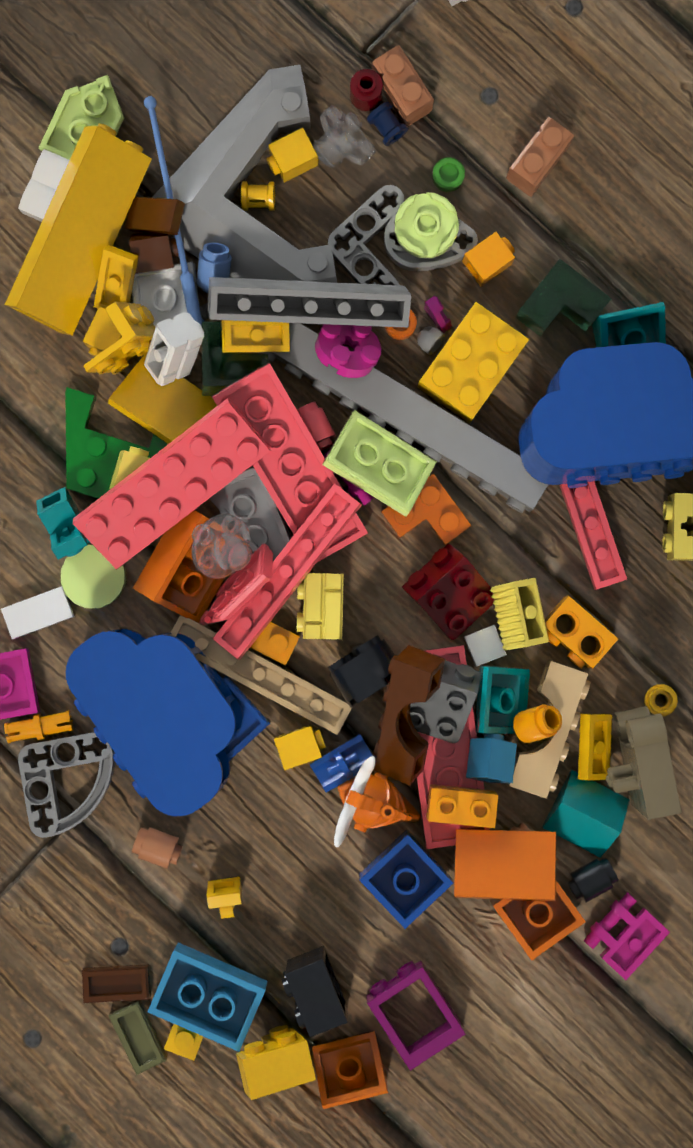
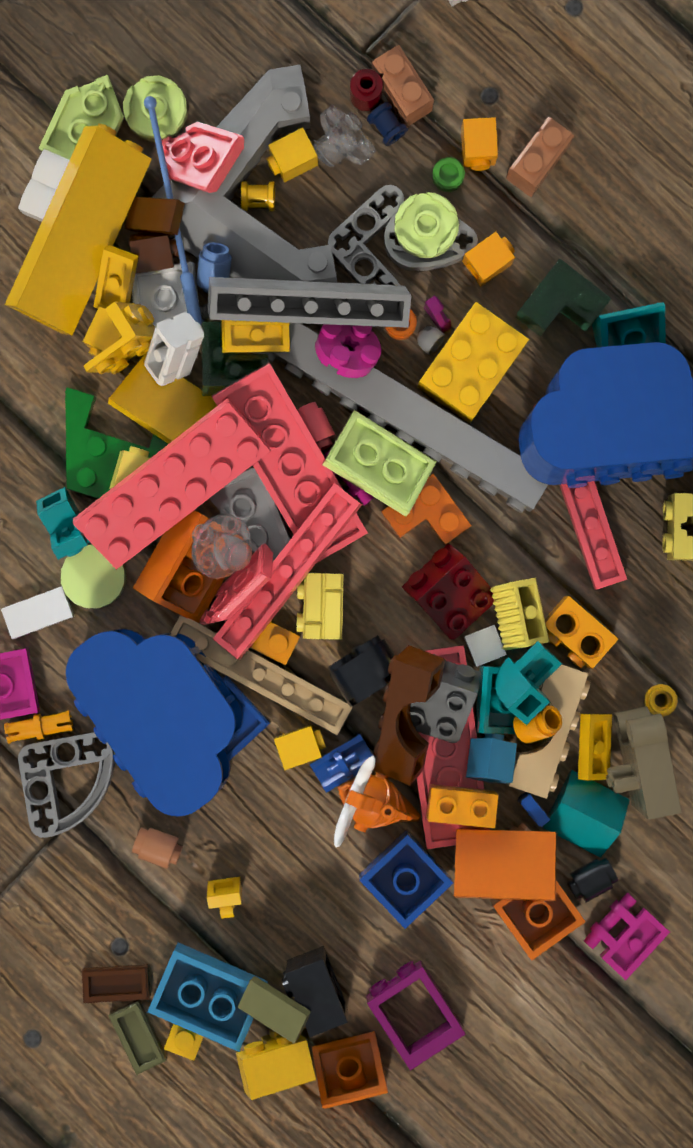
(170, 107): none -> yellowish green tile
(202, 156): none -> coral tile
(274, 1009): none -> olive tile
(479, 143): none -> light orange brick
(519, 682): none -> teal brick
(533, 809): none -> blue tile

